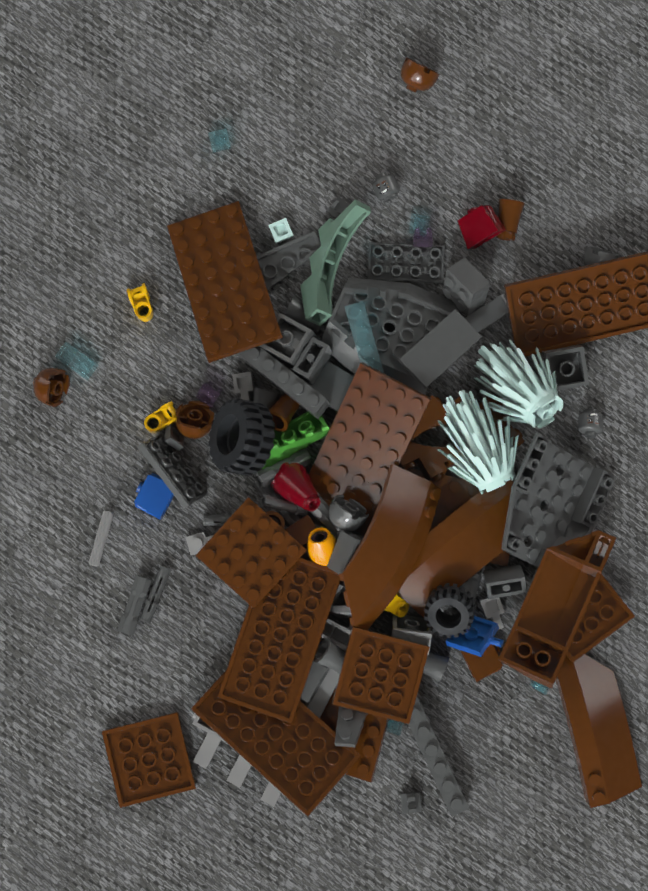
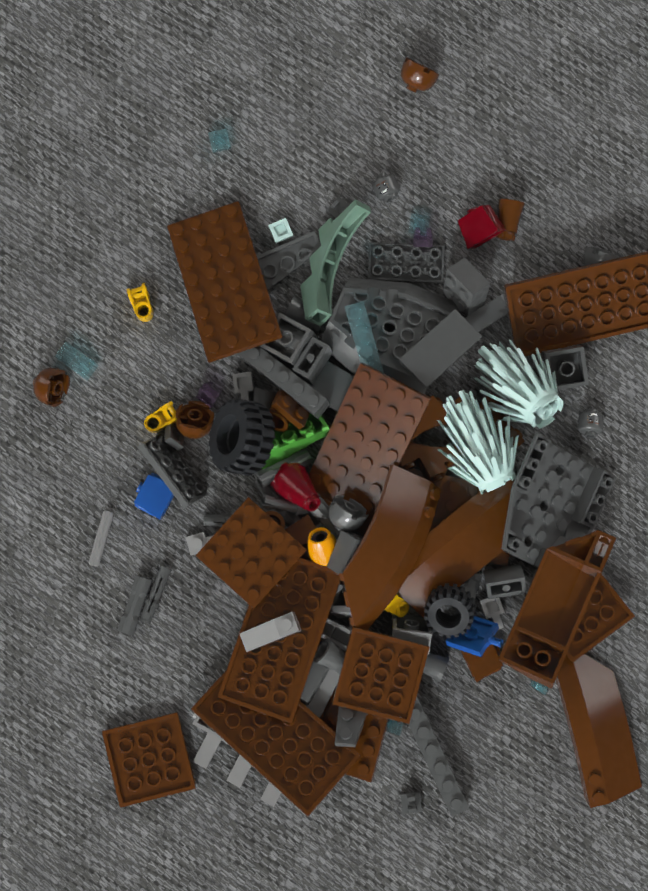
(270, 631): none -> light grey slope
(290, 409): none -> reddish brown plate

